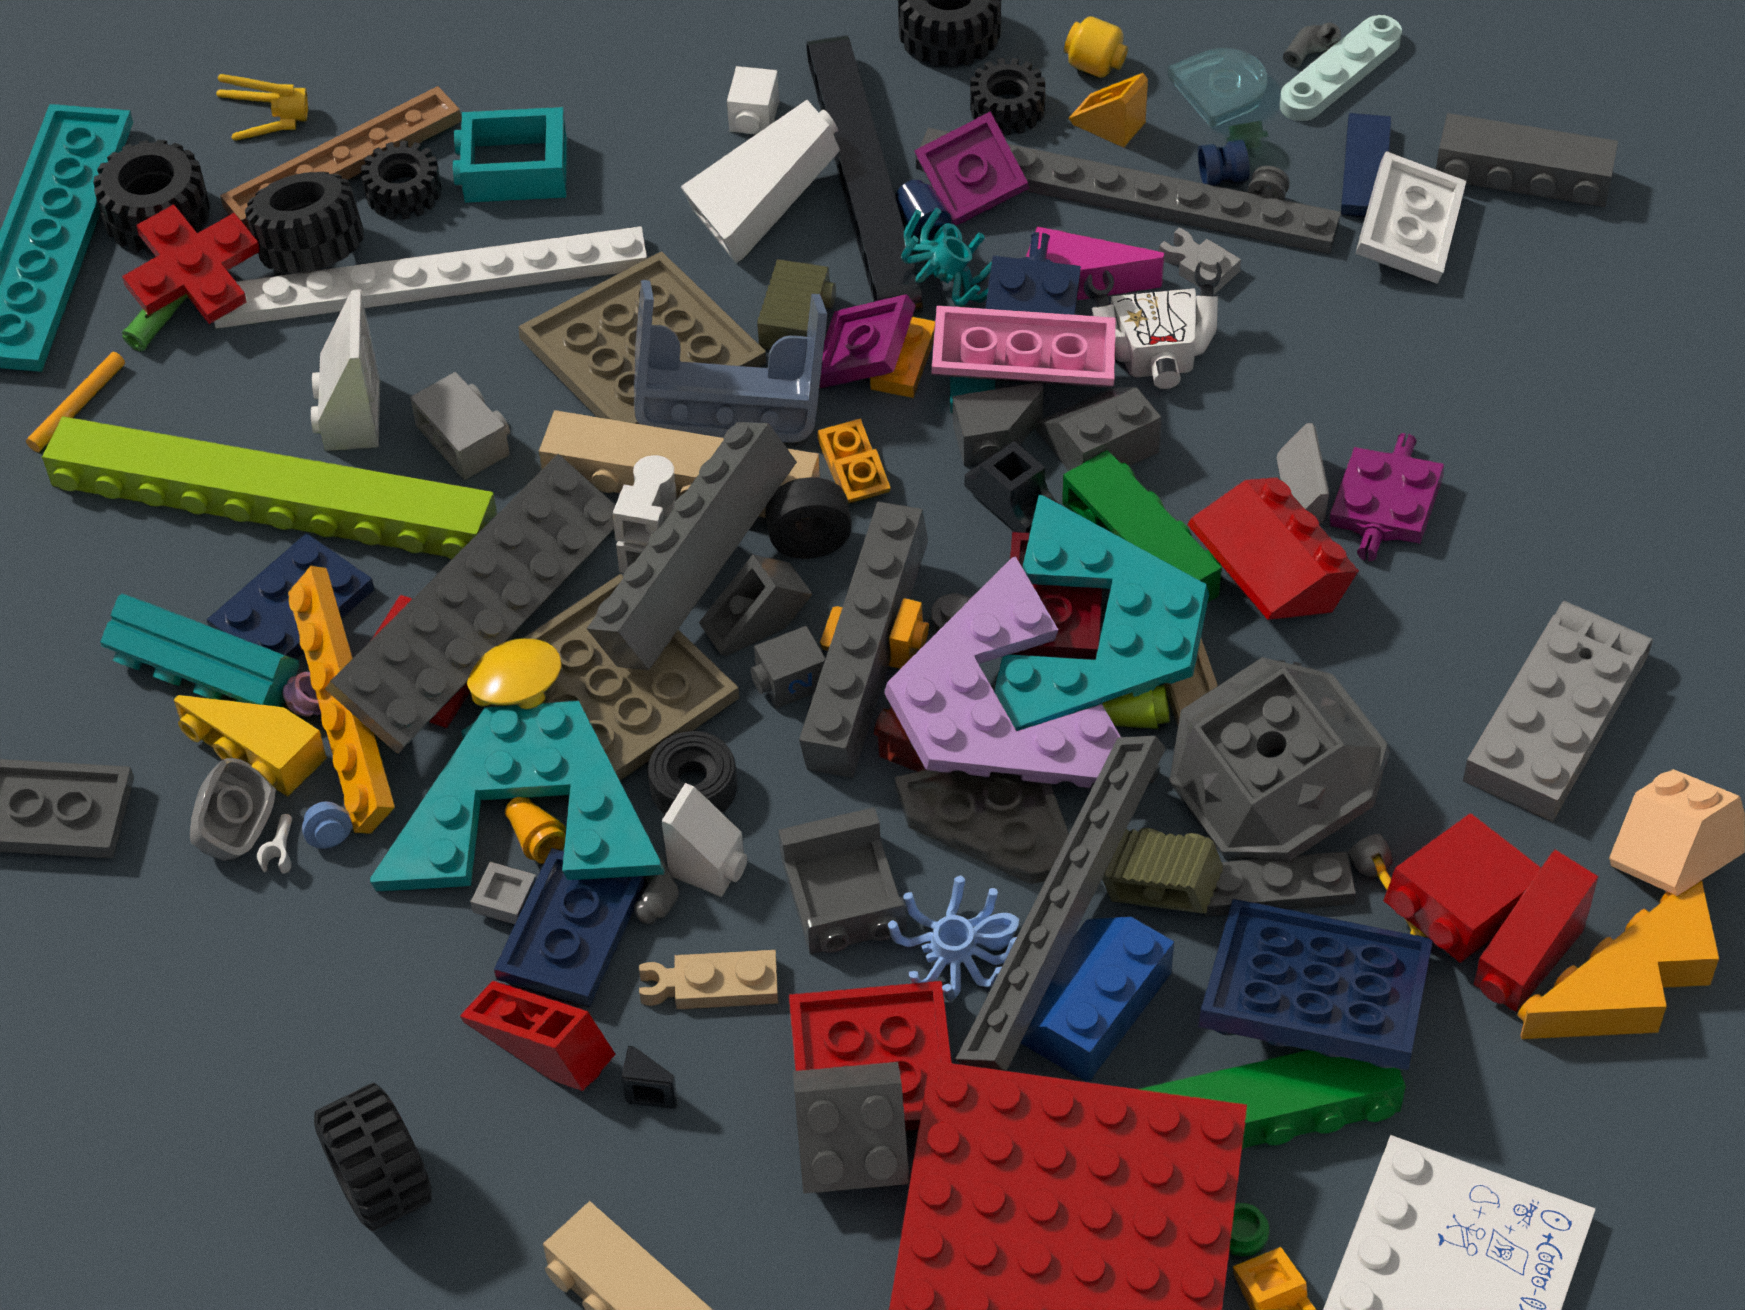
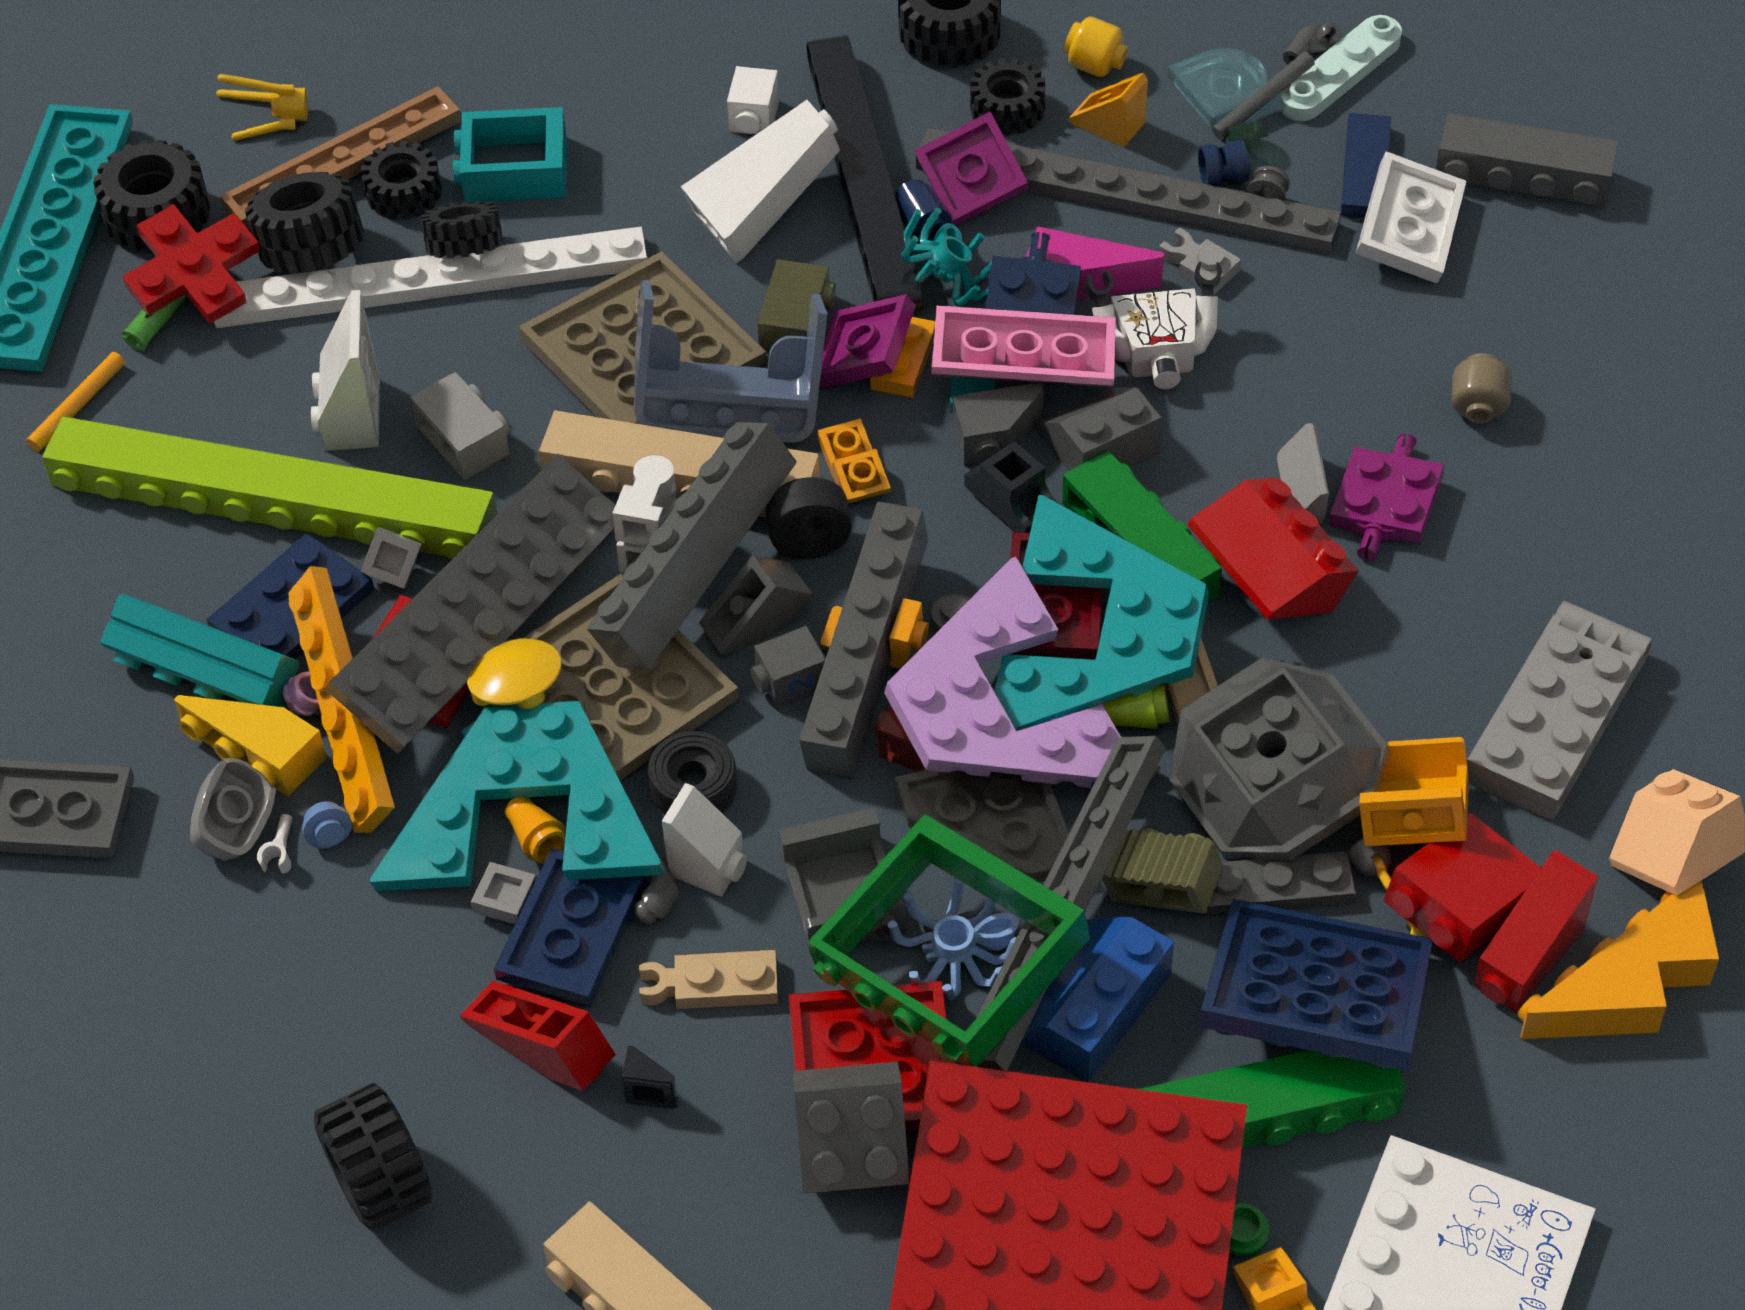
(391, 557): none -> light grey plate
(462, 229): none -> black tyre
(988, 875): none -> green window
(1264, 95): none -> dark grey bar
(1419, 794): none -> light orange panel
(1481, 386): none -> dark tan head

